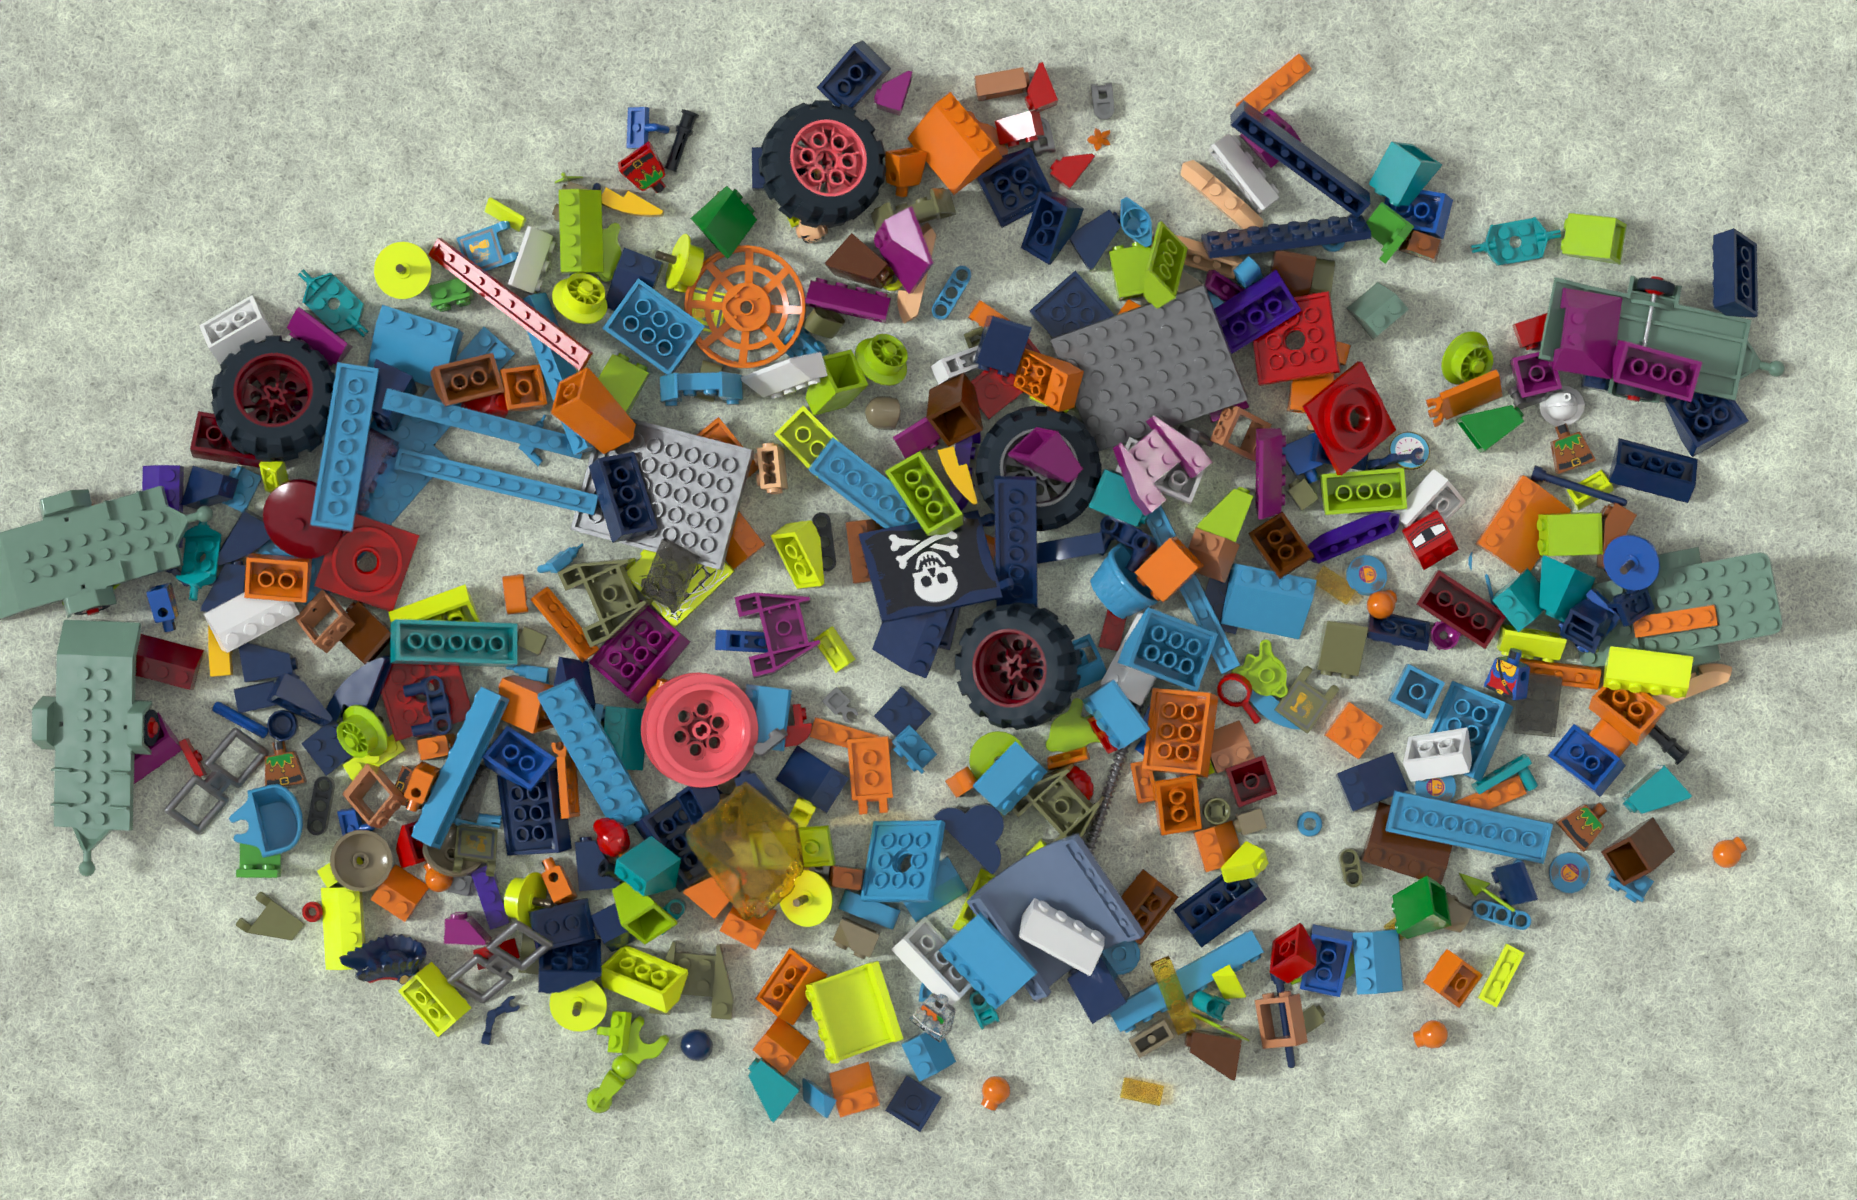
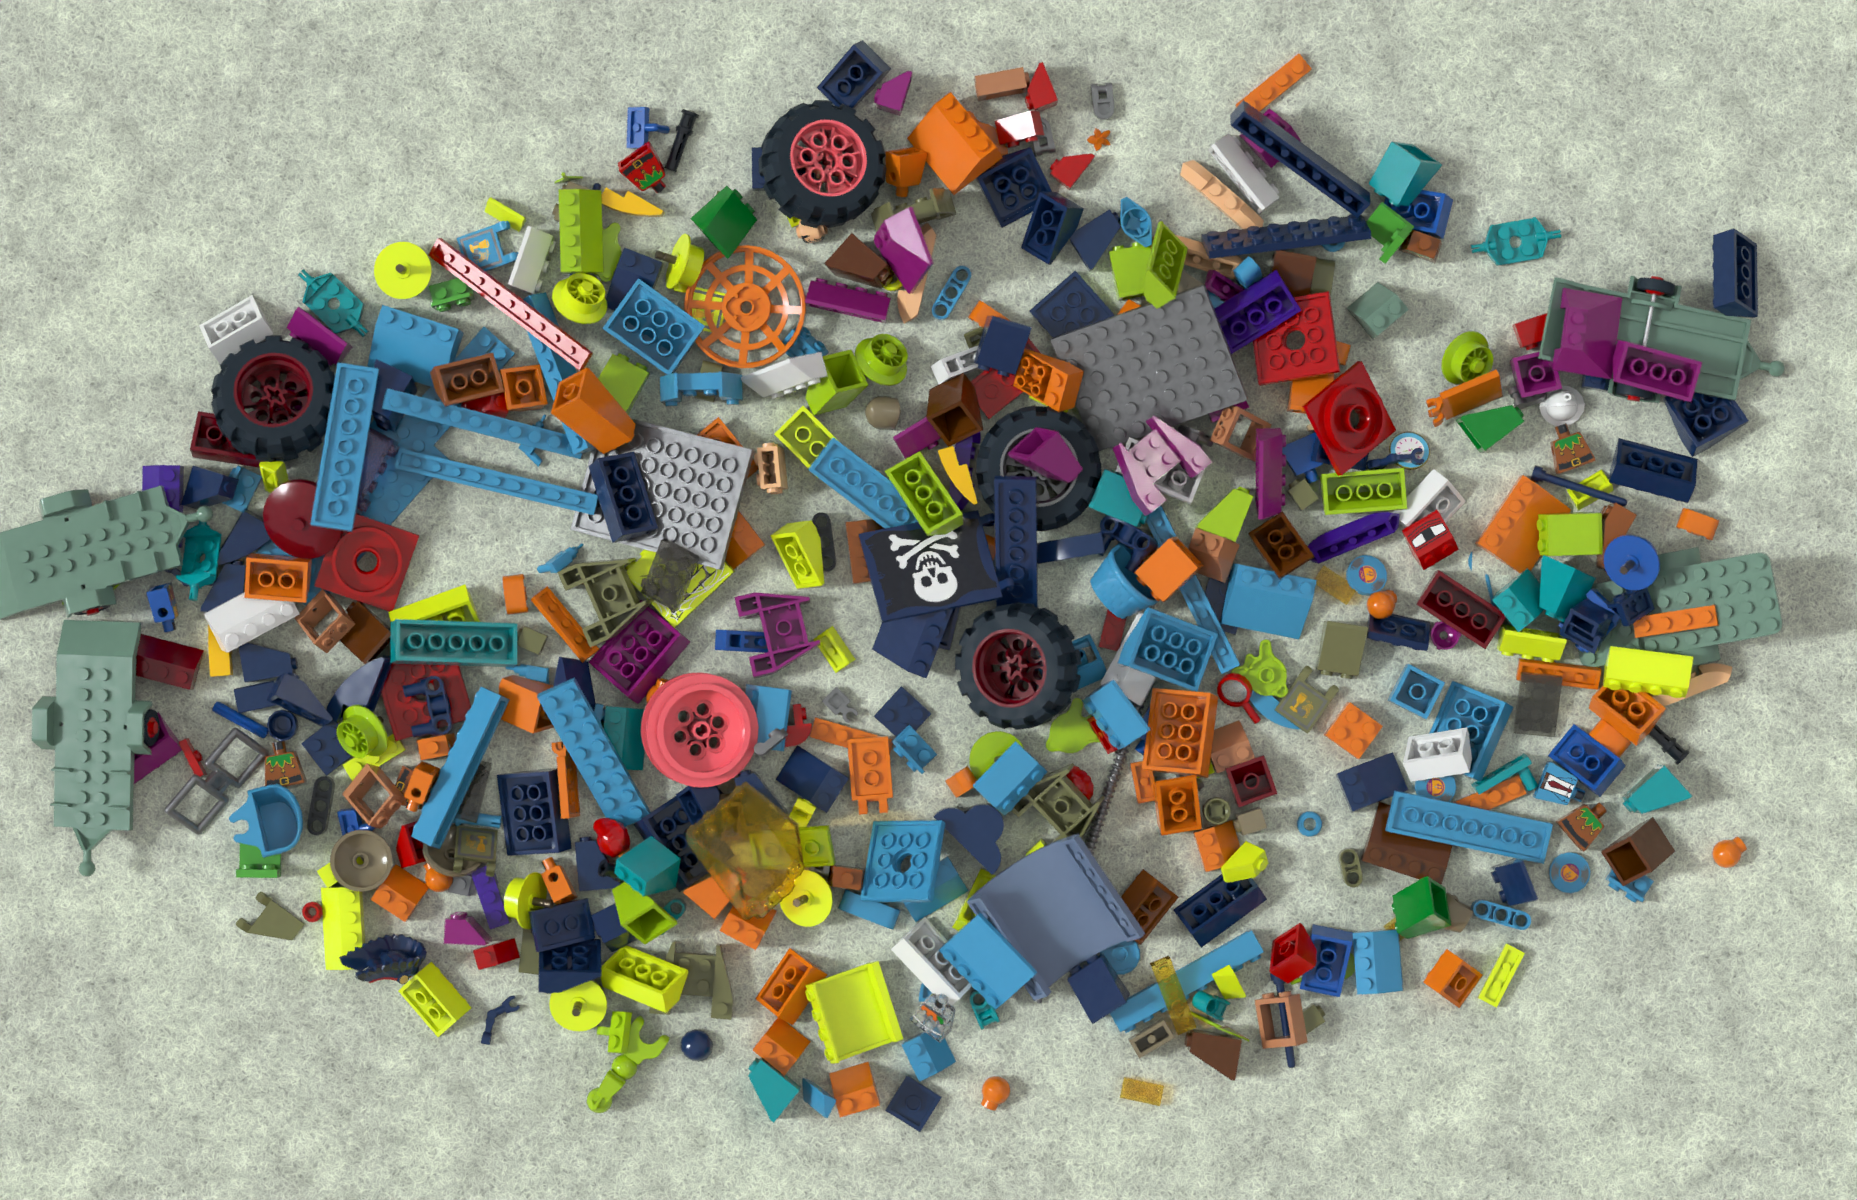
(500, 962): flat silver bar -> none
(518, 759): blue slope -> none
(823, 322): olive beam -> none
(856, 937): dark tan slope -> none
(1061, 936): white slope -> none
(1063, 759): orange slope -> none
(1431, 1034): orange piece -> none
(1476, 886): lime piece -> none
(1509, 676): torso -> none
(1557, 786): none -> torso
(1593, 238): lime slope -> none
(1697, 523): none -> orange beam

